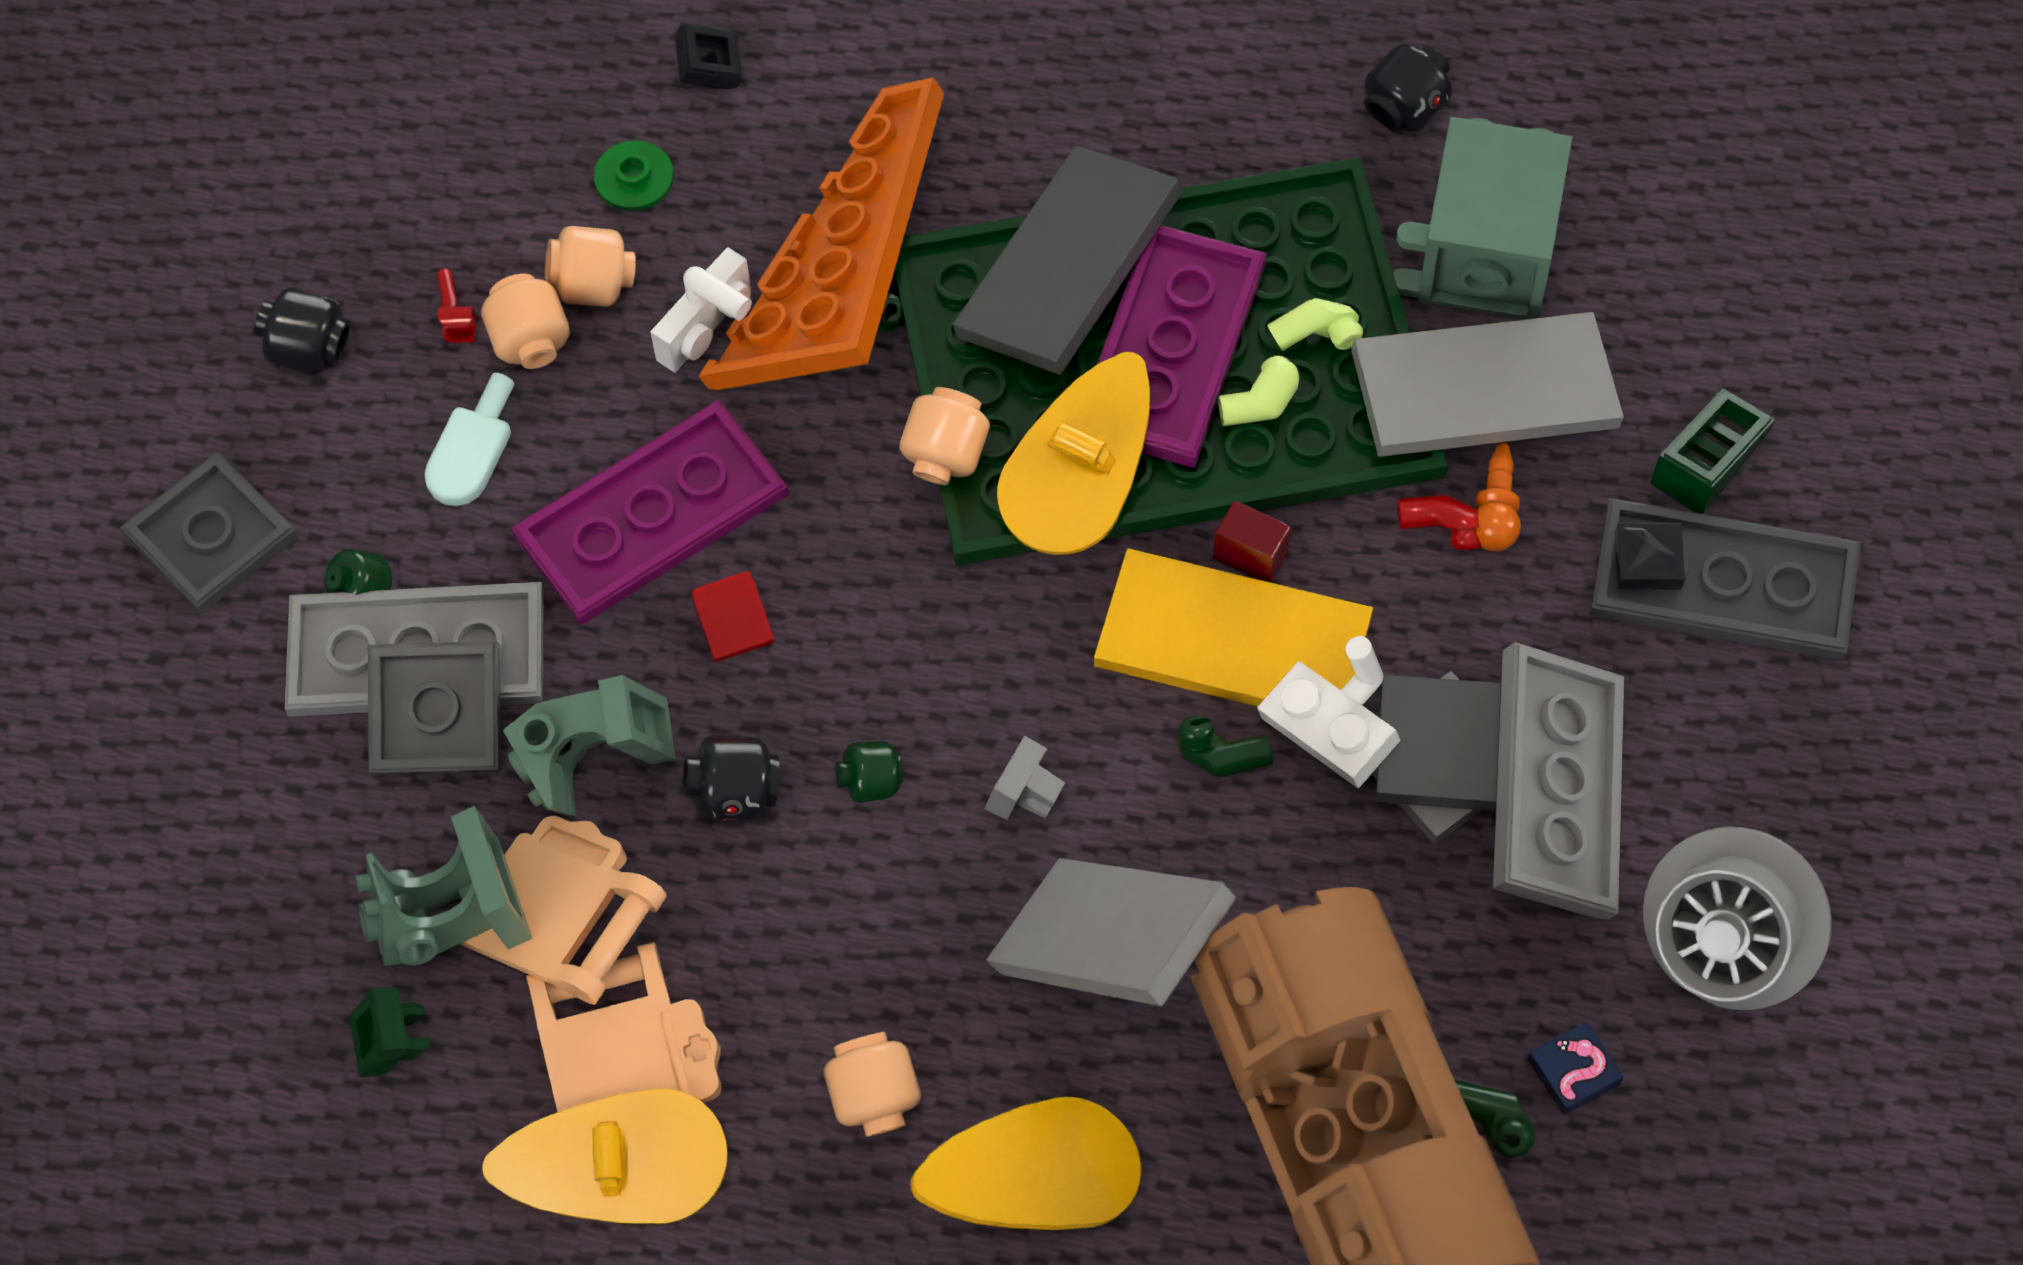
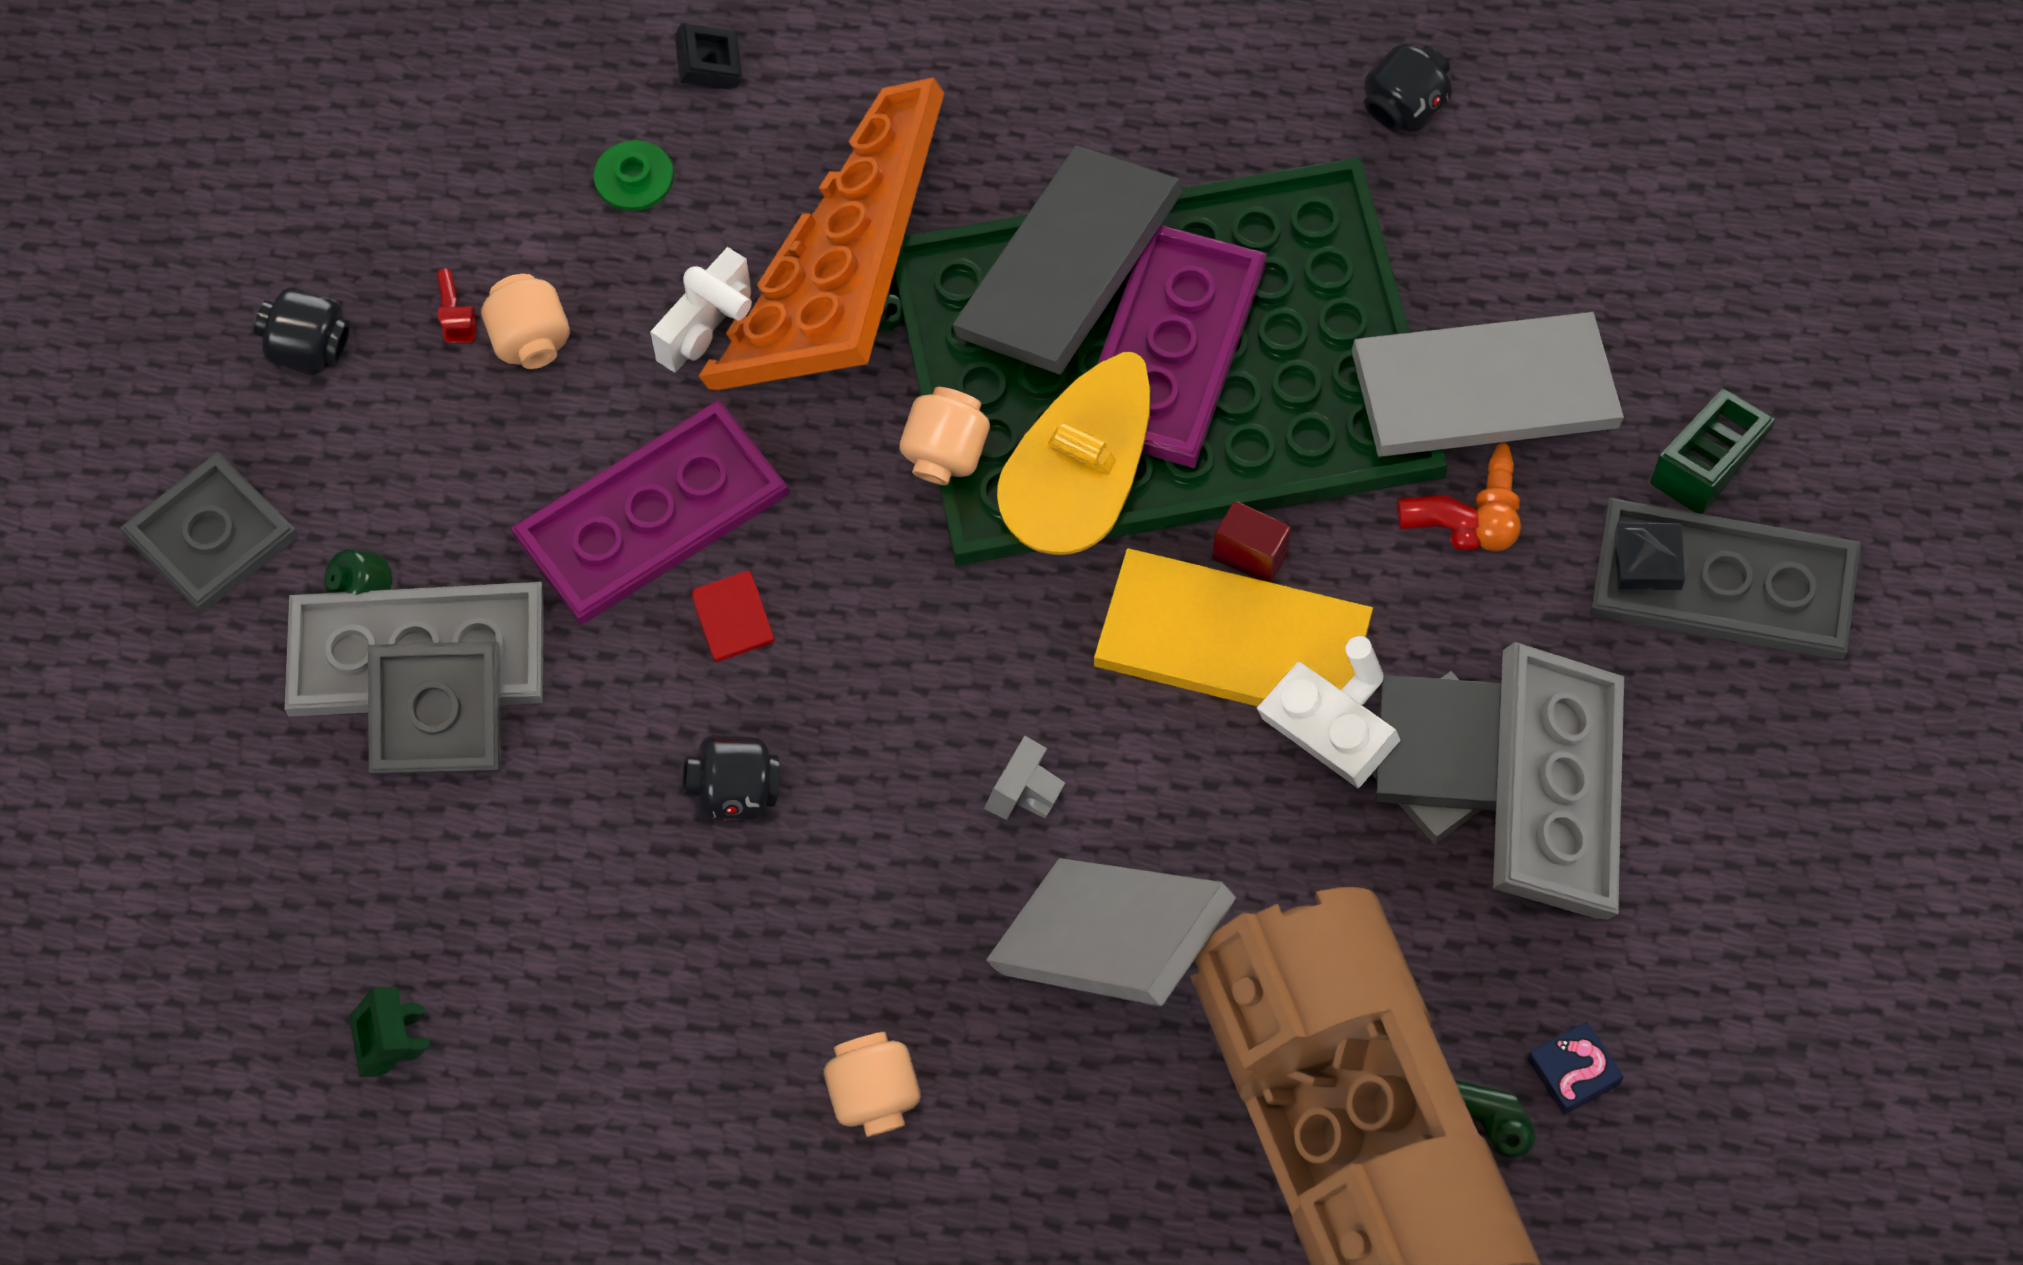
(401, 901): sand green tile -> none
(470, 447): light aqua piece -> none
(564, 885): light nougat piece -> none
(589, 266): light nougat head -> none
(615, 714): sand green tile -> none
(616, 1159): yellow shield -> none
(629, 1043): light nougat piece -> none
(870, 771): dark green piece -> none
(1035, 1168): yellow shield -> none
(1217, 755): dark green arm -> none
(1267, 396): yellowish green arm -> none
(1318, 318): yellowish green arm -> none
(1489, 220): sand green container -> none
(1737, 918): light grey piece -> none

